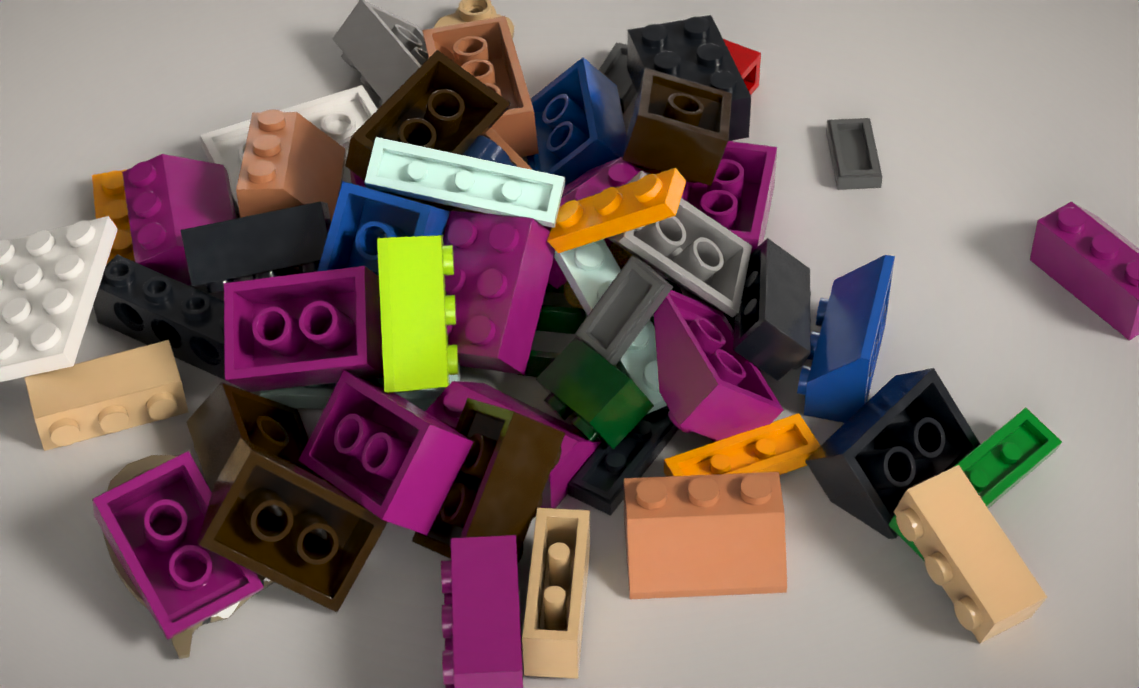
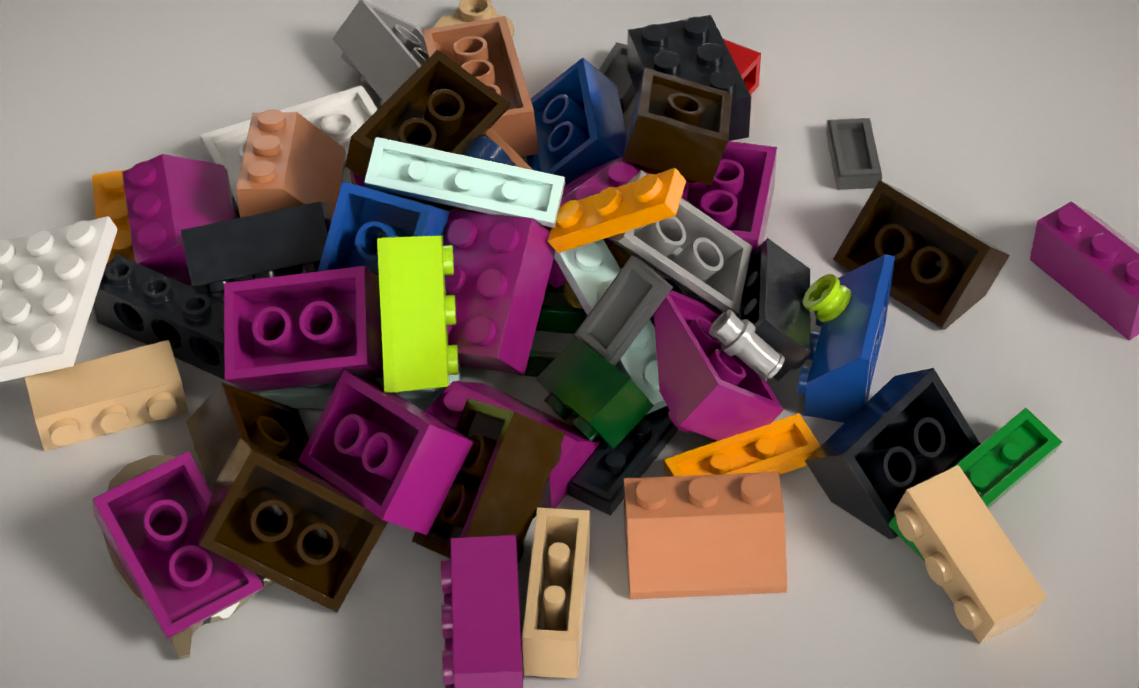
(741, 340): none -> light grey pin
(827, 298): none -> lime bush
(937, 262): none -> dark brown slope

